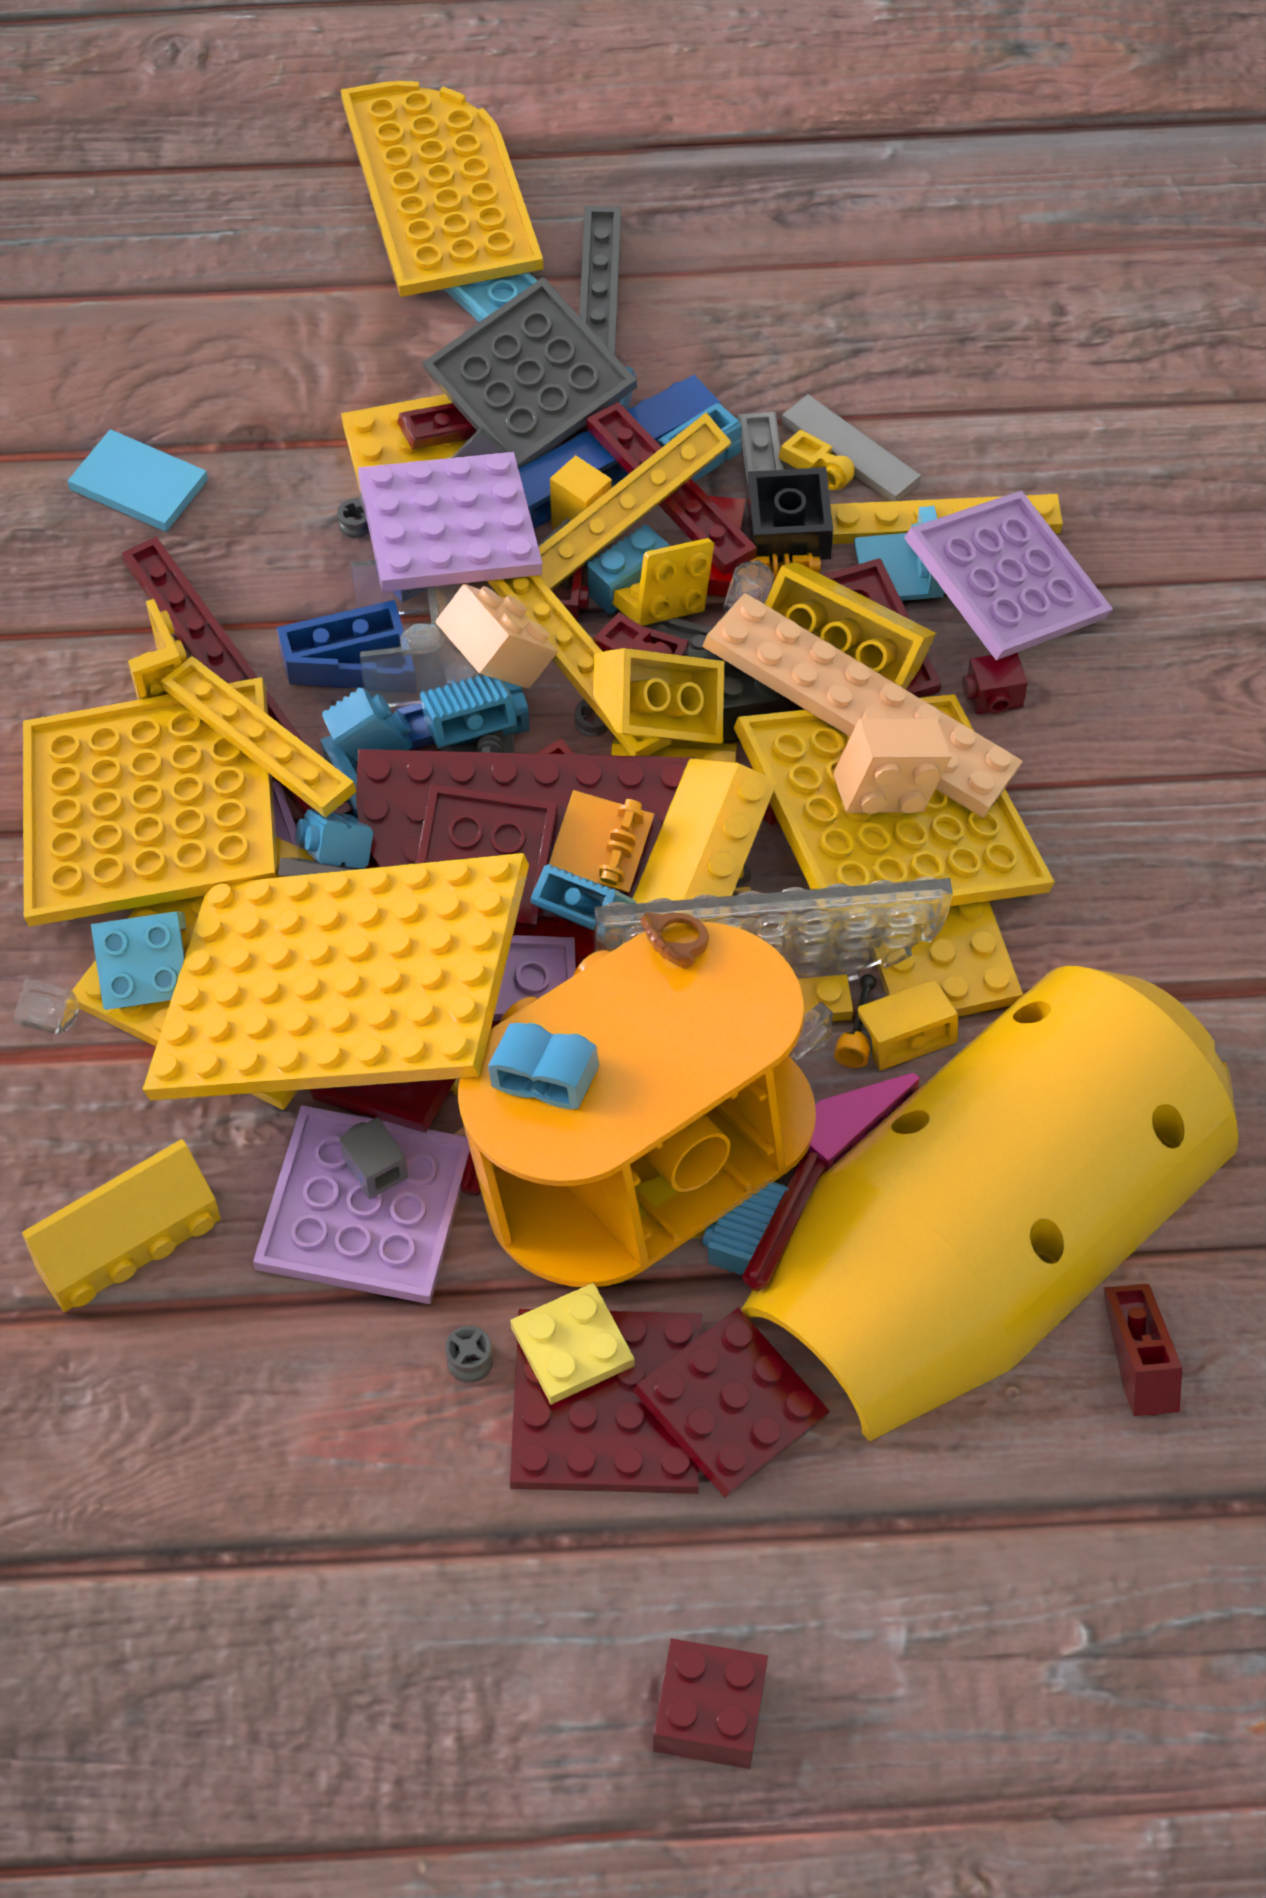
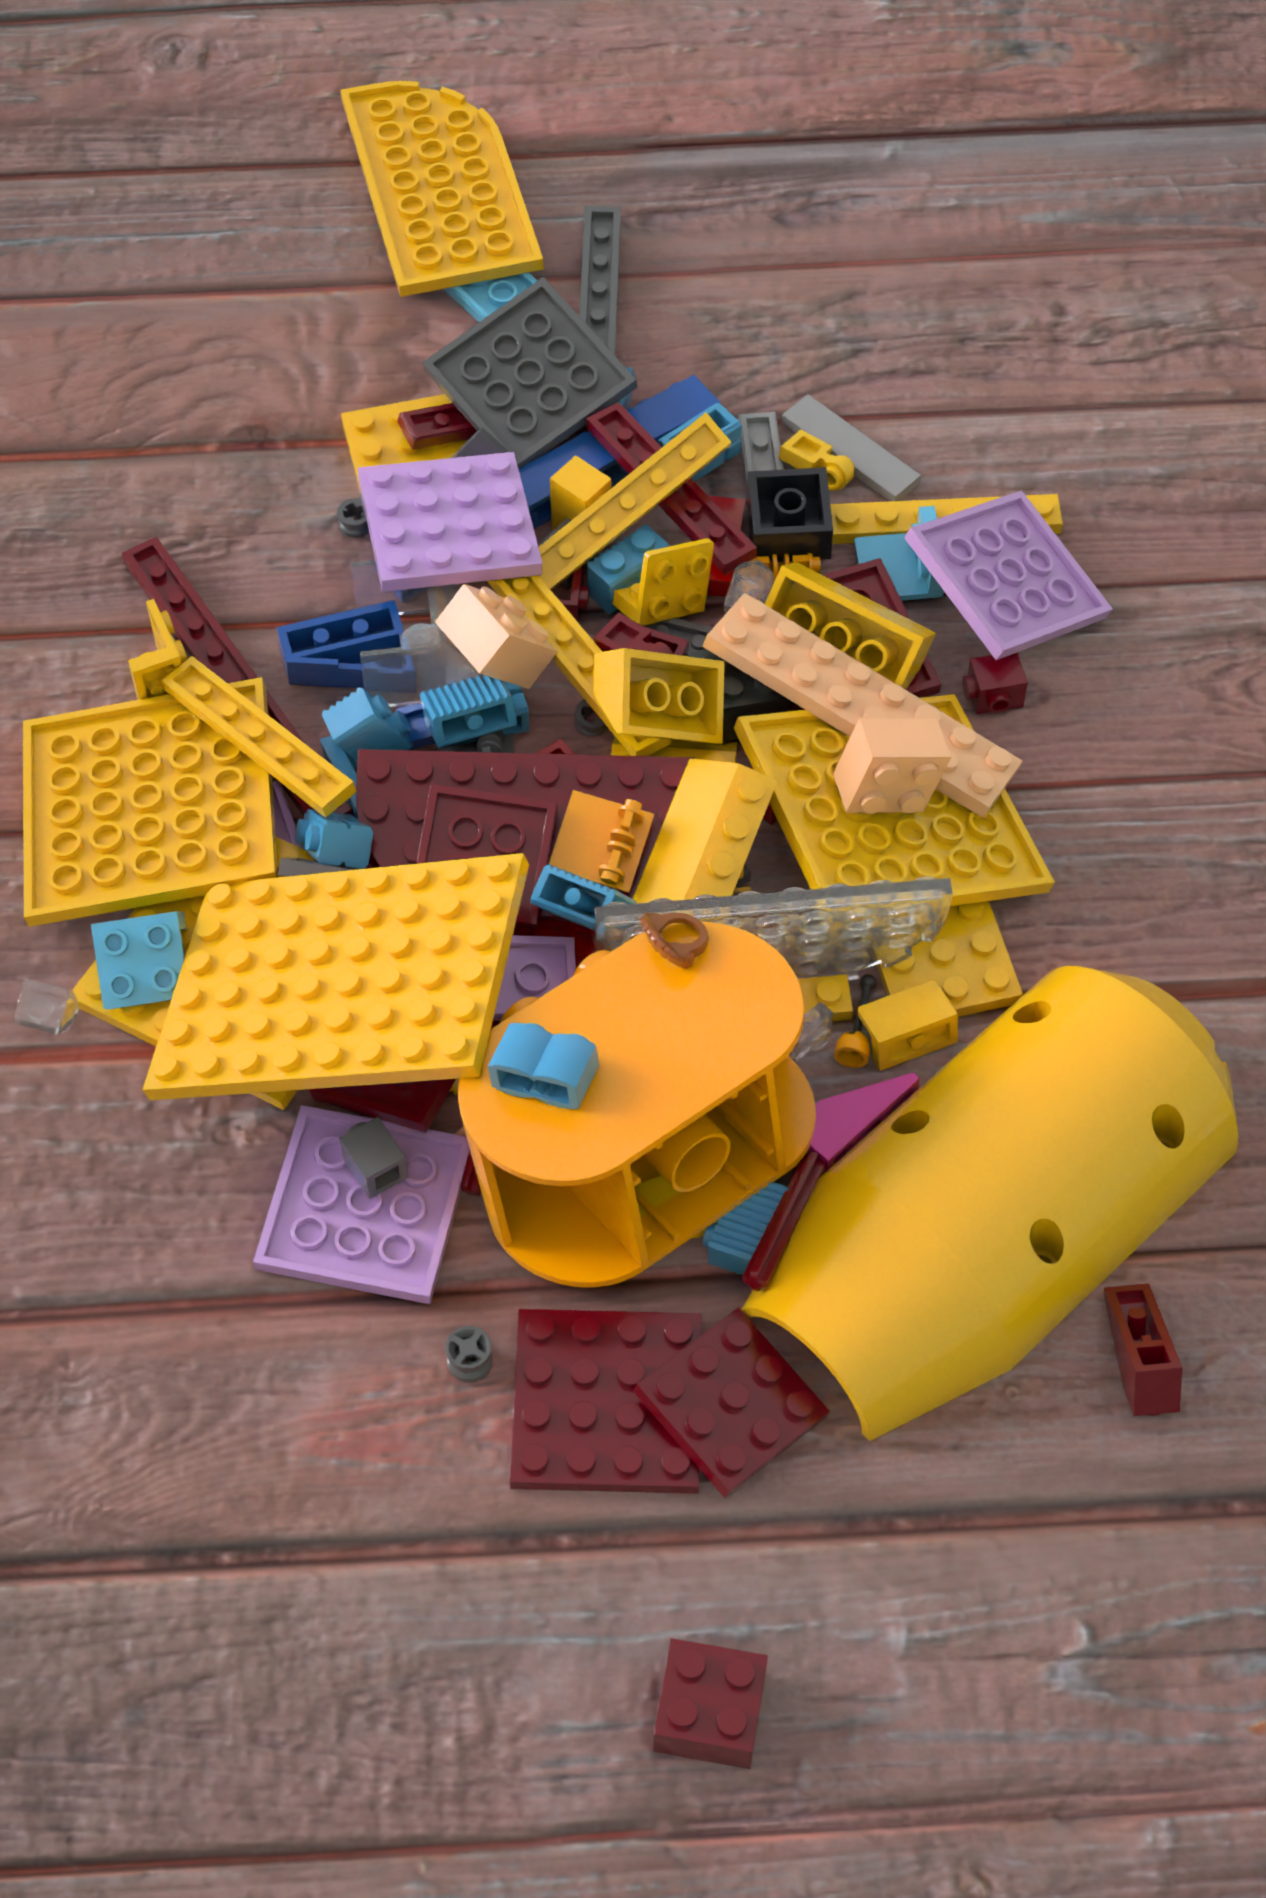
(122, 1226): yellow slope -> none
(138, 480): medium azure tile -> none
(572, 1343): light yellow plate -> none

